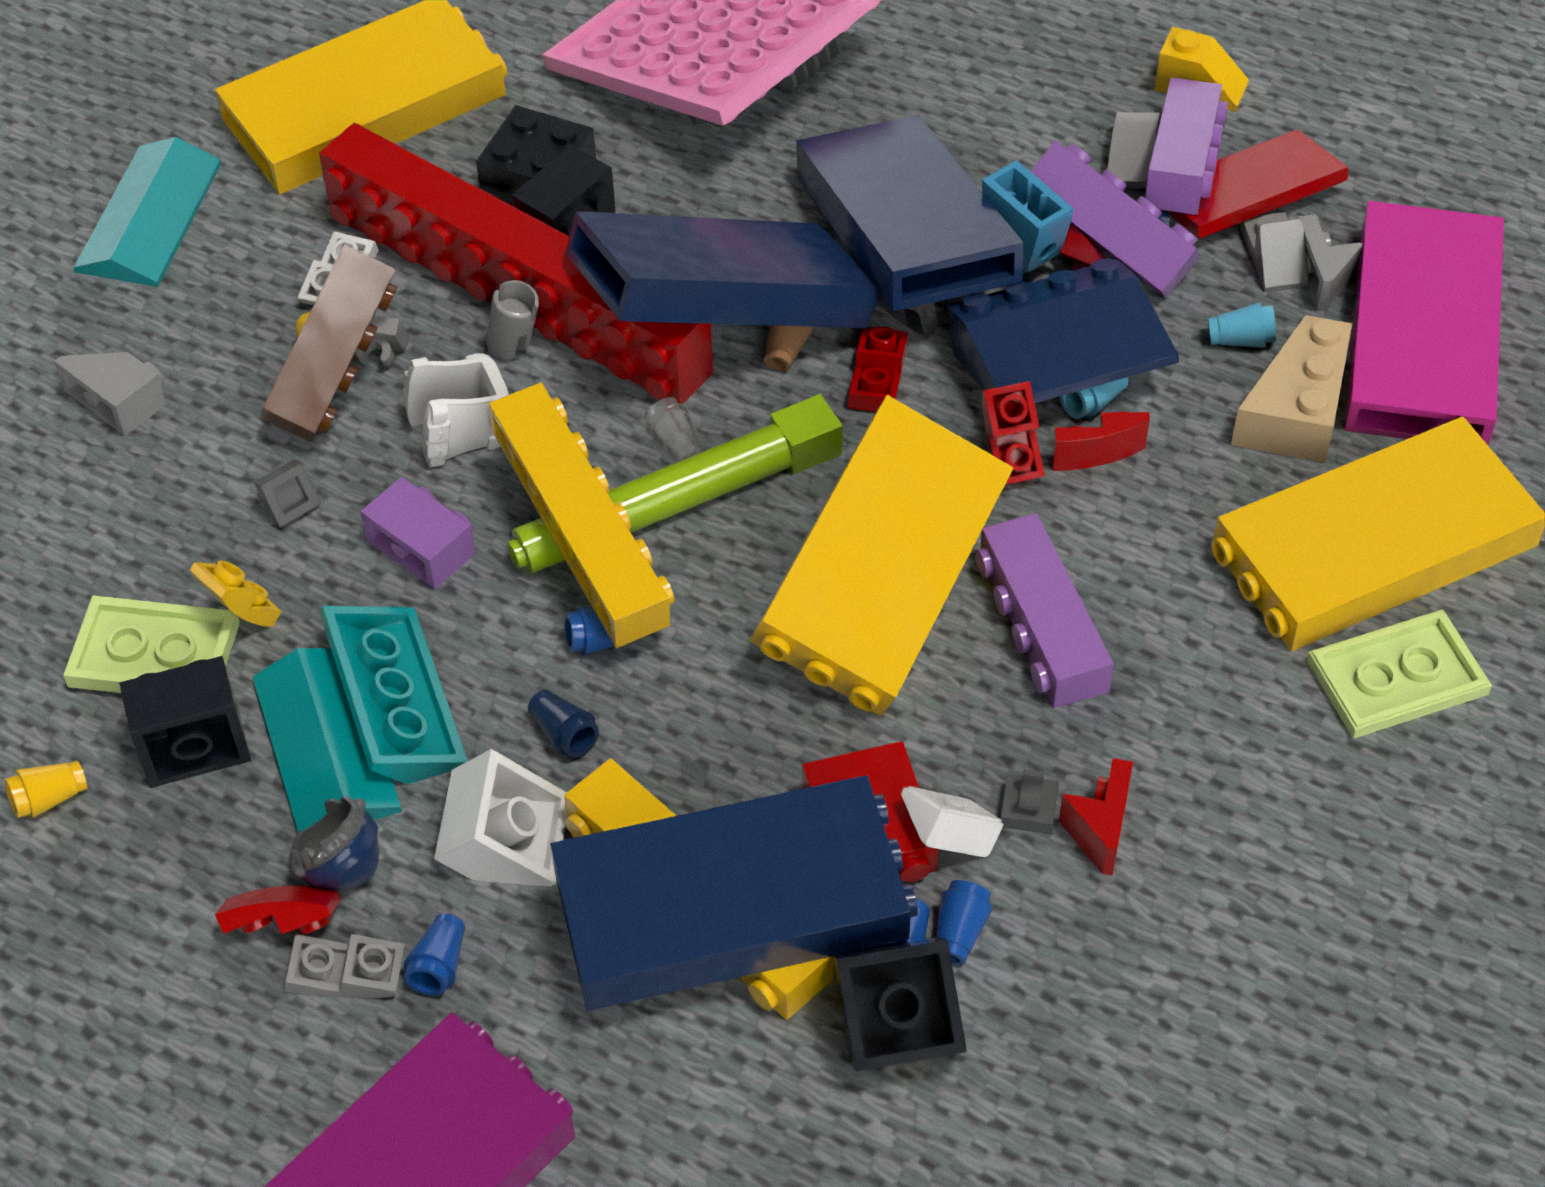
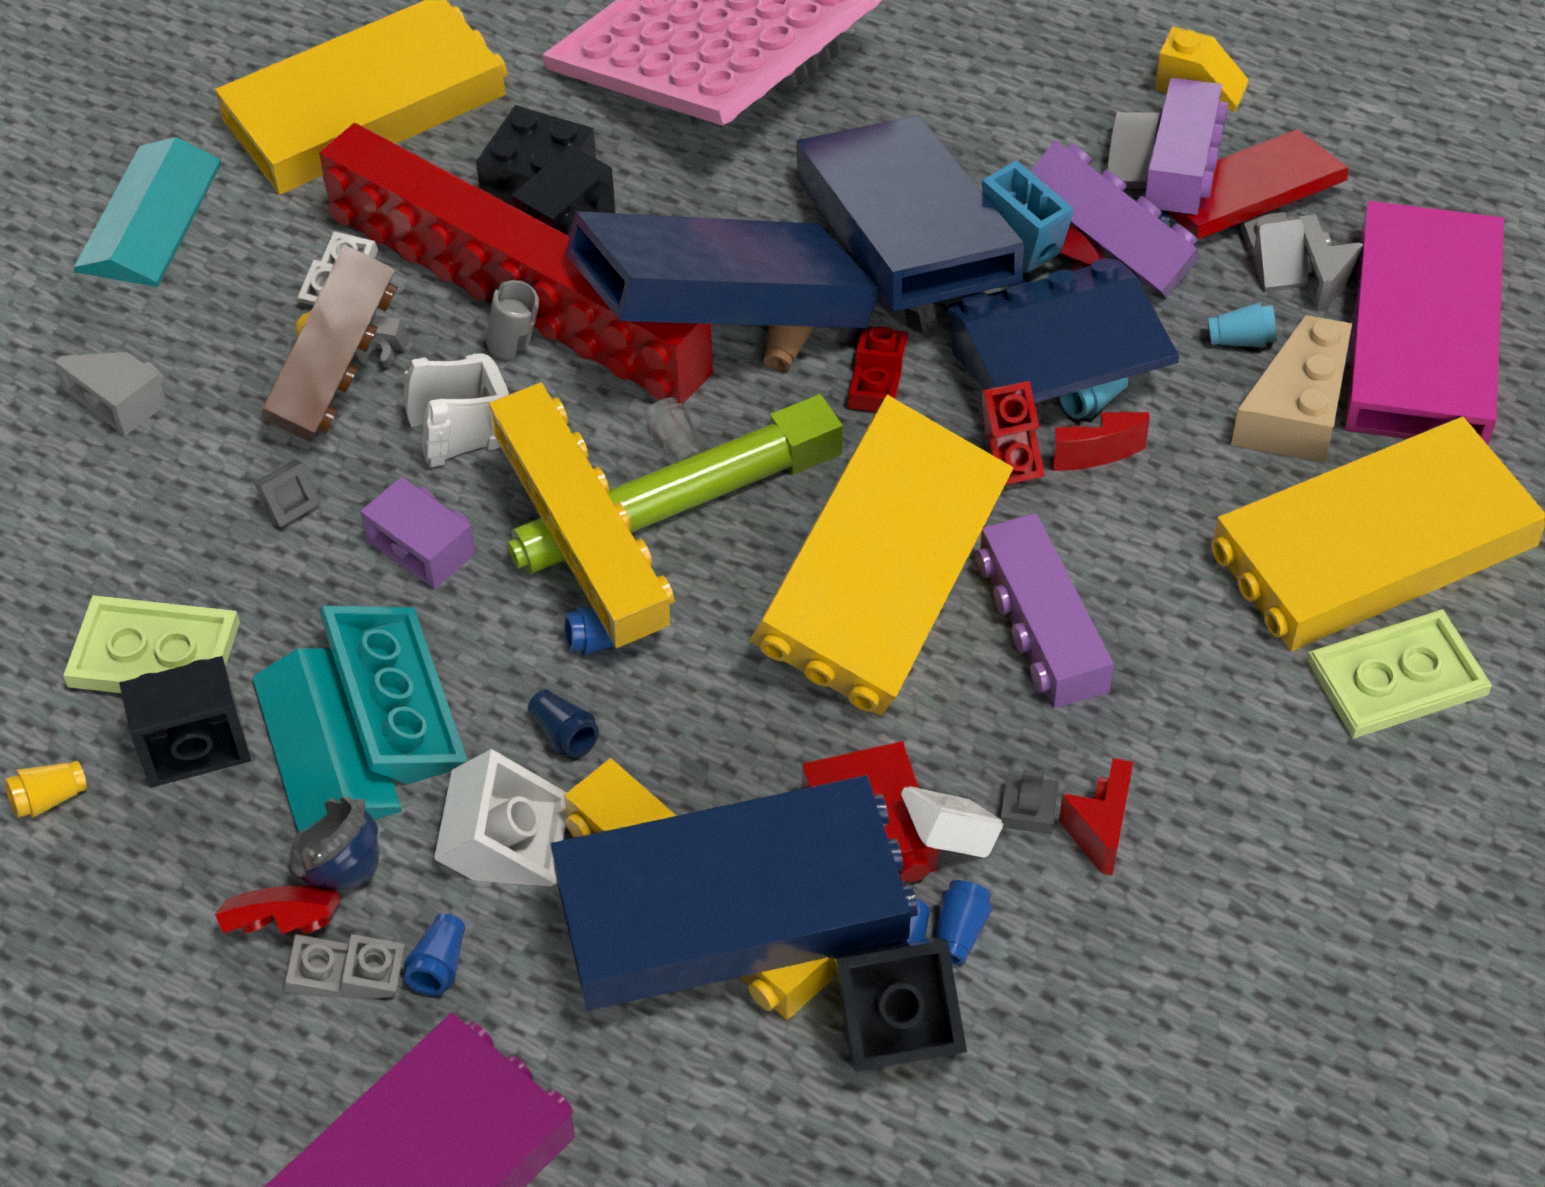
(239, 595): yellow slope -> none

